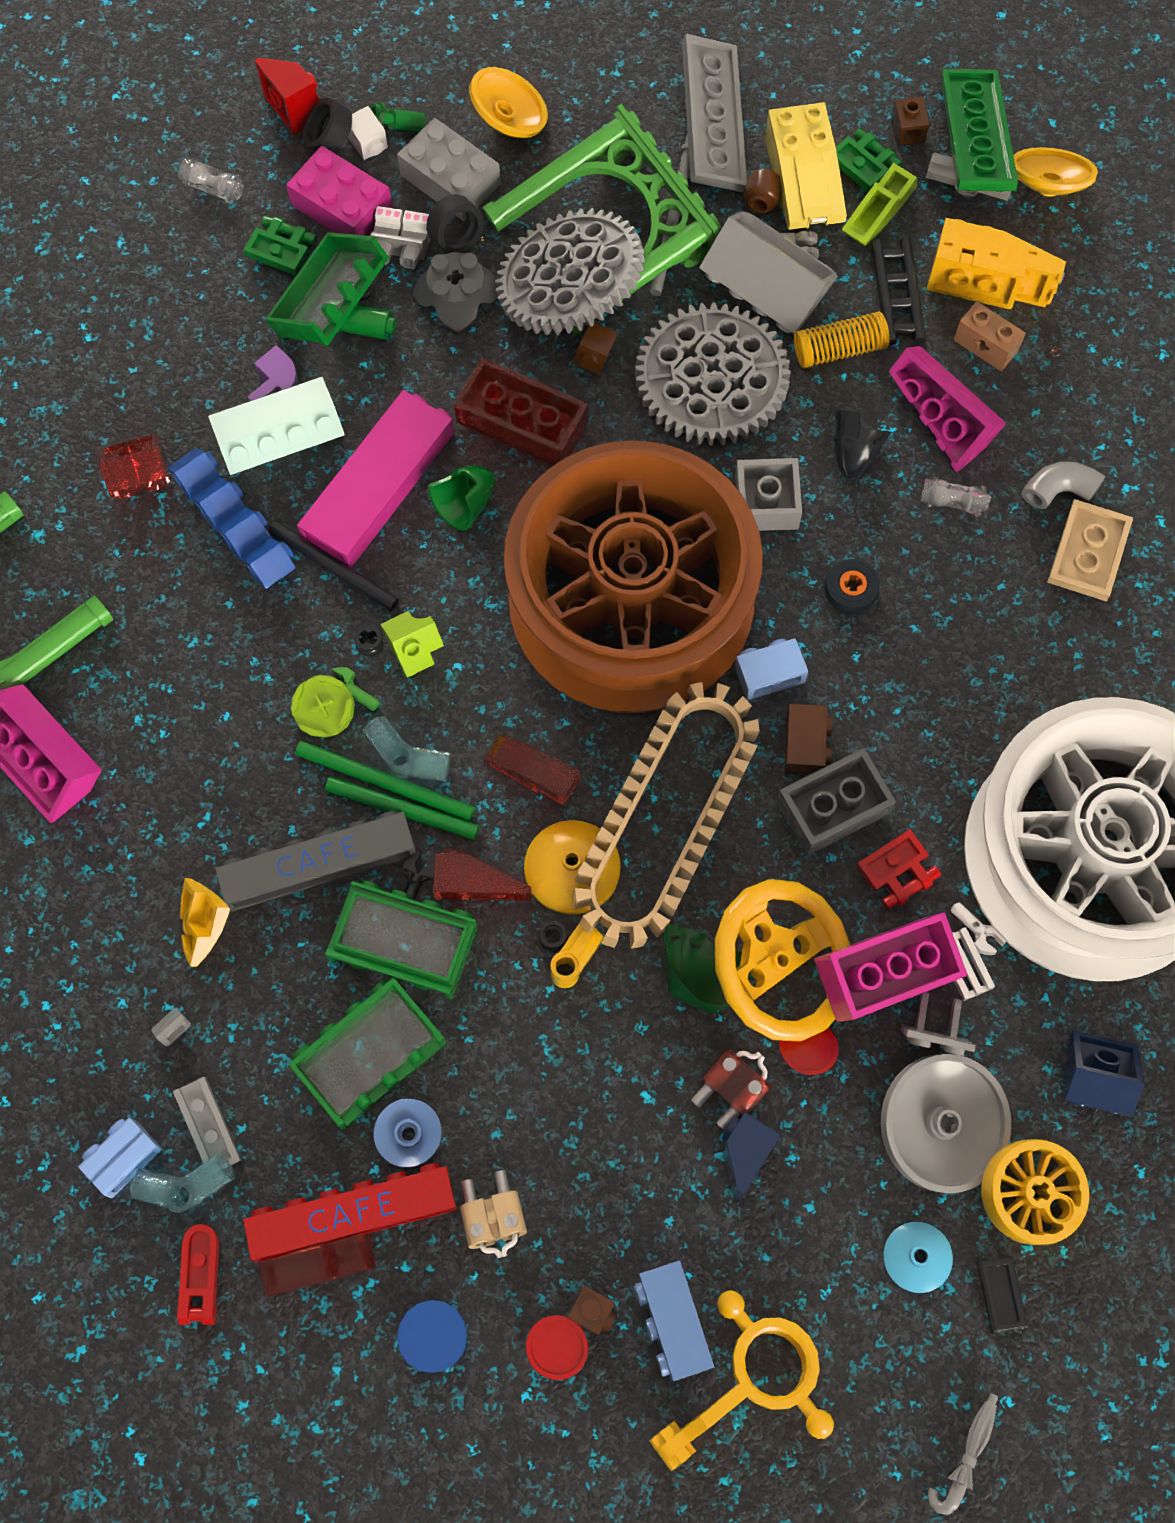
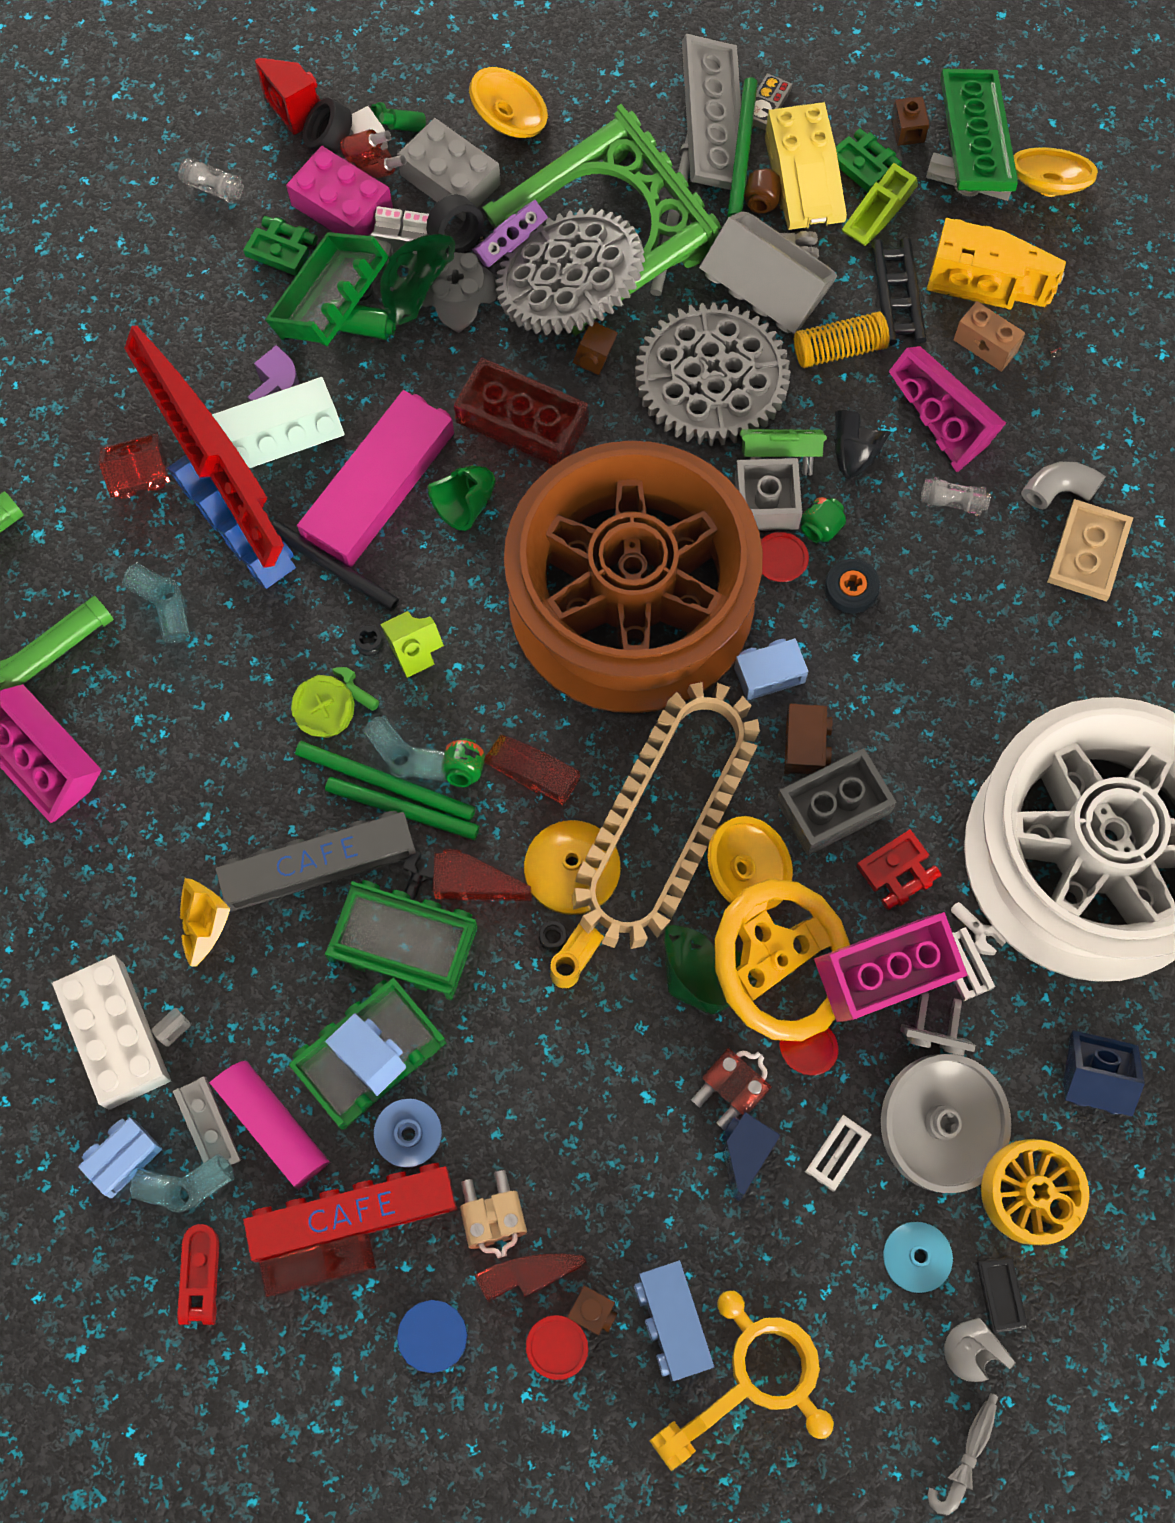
(111, 1032): none -> white brick
(153, 588): none -> clear light blue piece
(206, 445): none -> red slope
(270, 1123): none -> dark pink brick
(365, 152): none -> clear red piece
(366, 1054): none -> light blue brick
(421, 267): none -> dark green piece
(463, 762): none -> green head
(528, 1272): none -> clear red slope
(529, 218): none -> medium lavender piece
(742, 146): none -> green piece
(754, 850): none -> yellow dish
(769, 96): none -> tile
(783, 557): none -> red piece
(784, 443): none -> bright green piece
(822, 1176): none -> white tile
(823, 519): none -> green head
(971, 1348): none -> light grey helmet

